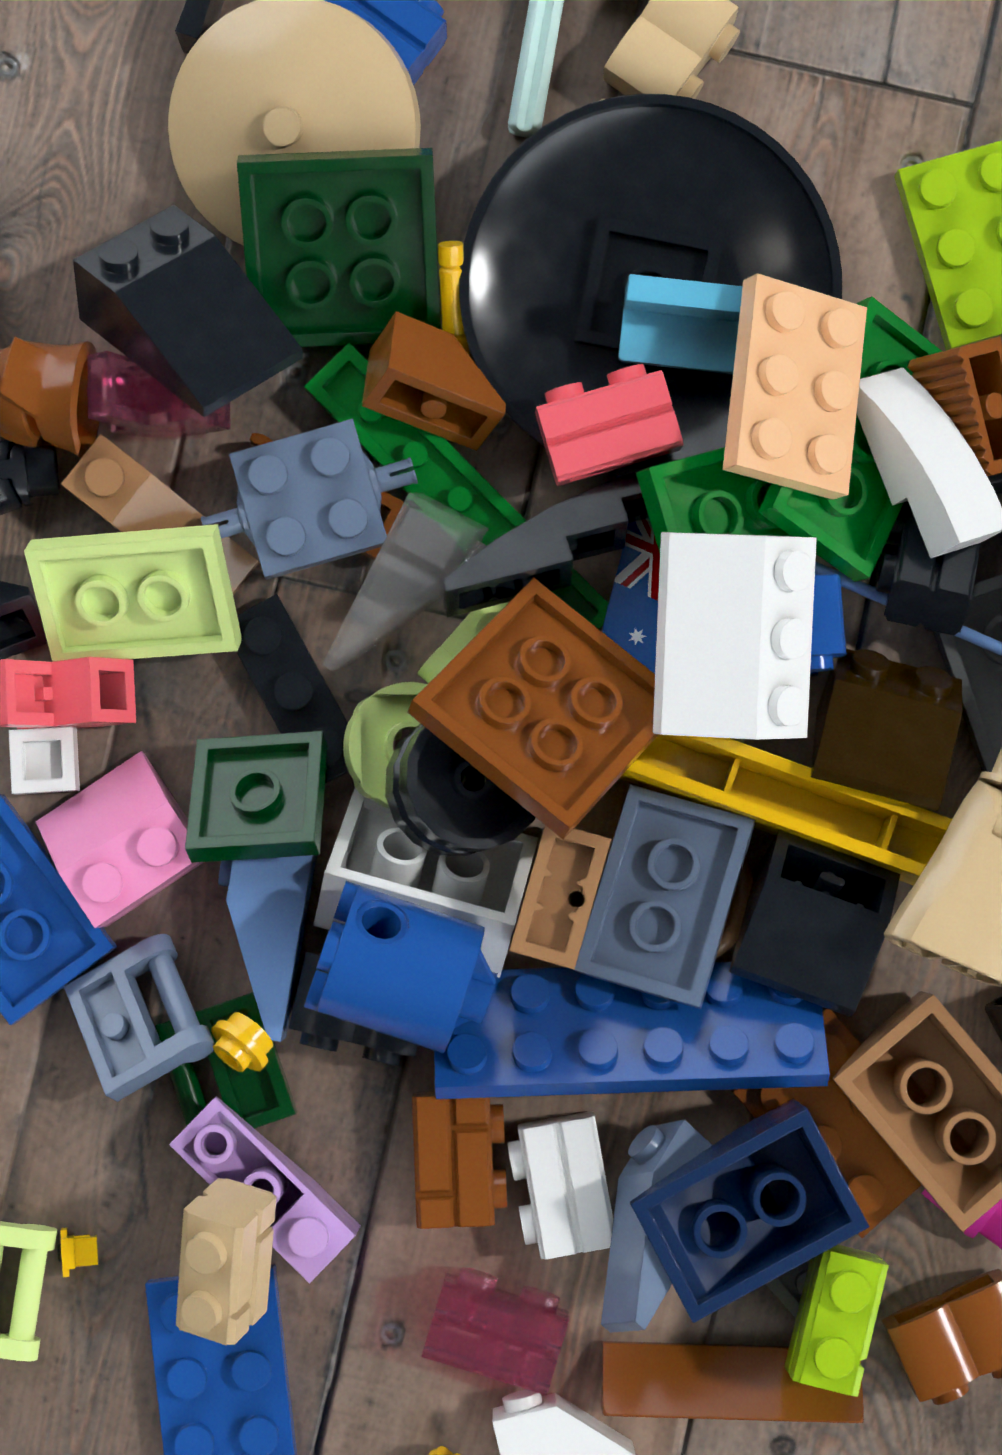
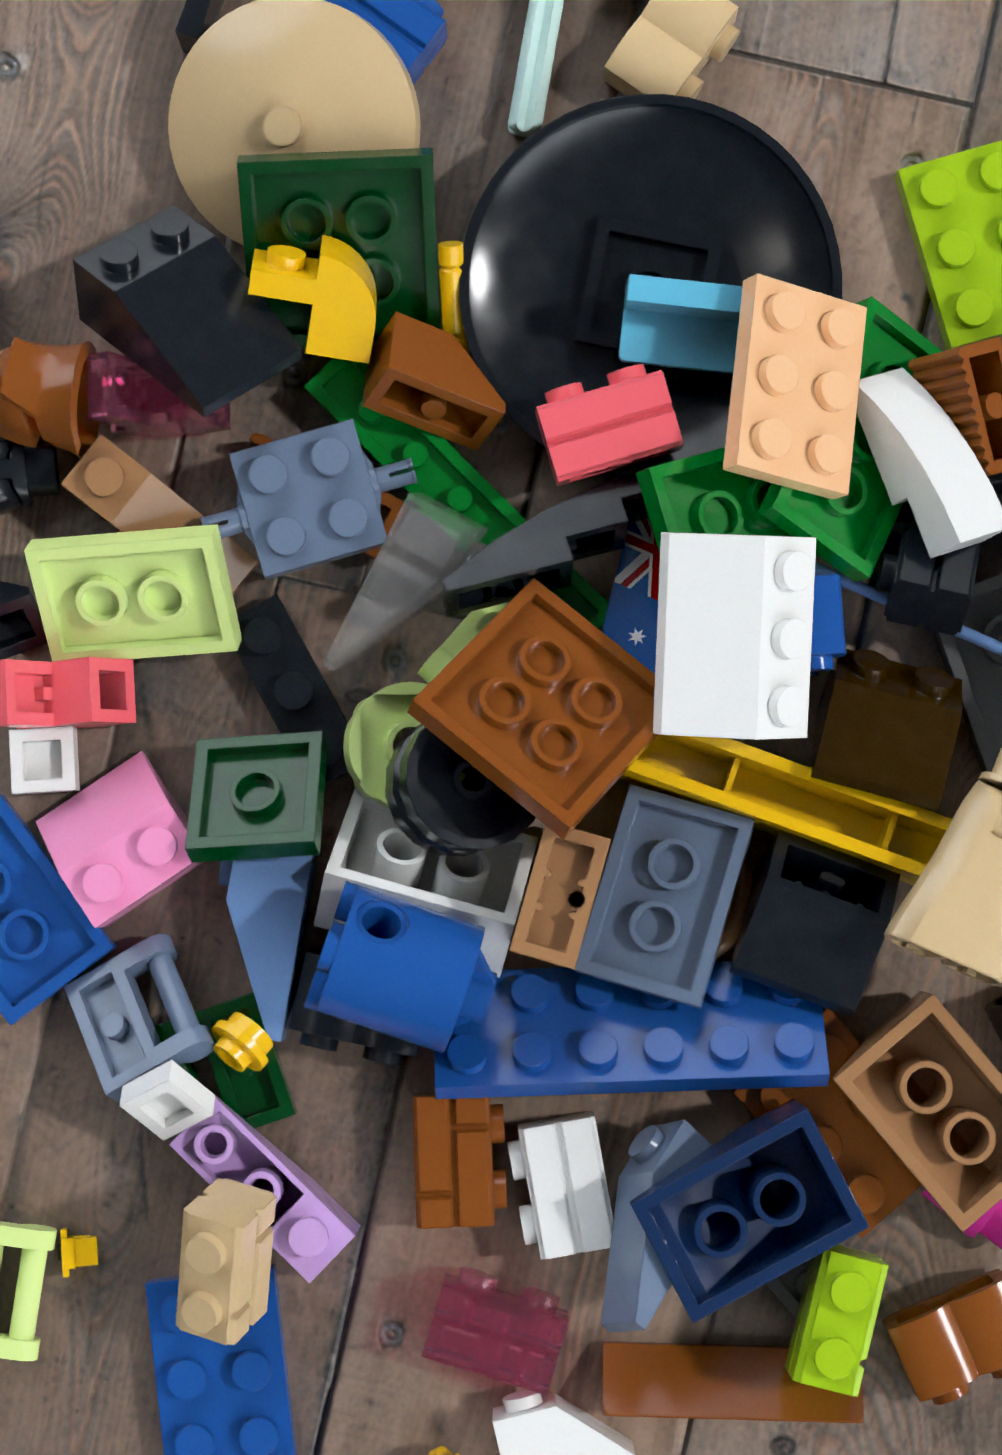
(167, 1100): none -> white plate
(335, 286): none -> yellow brick

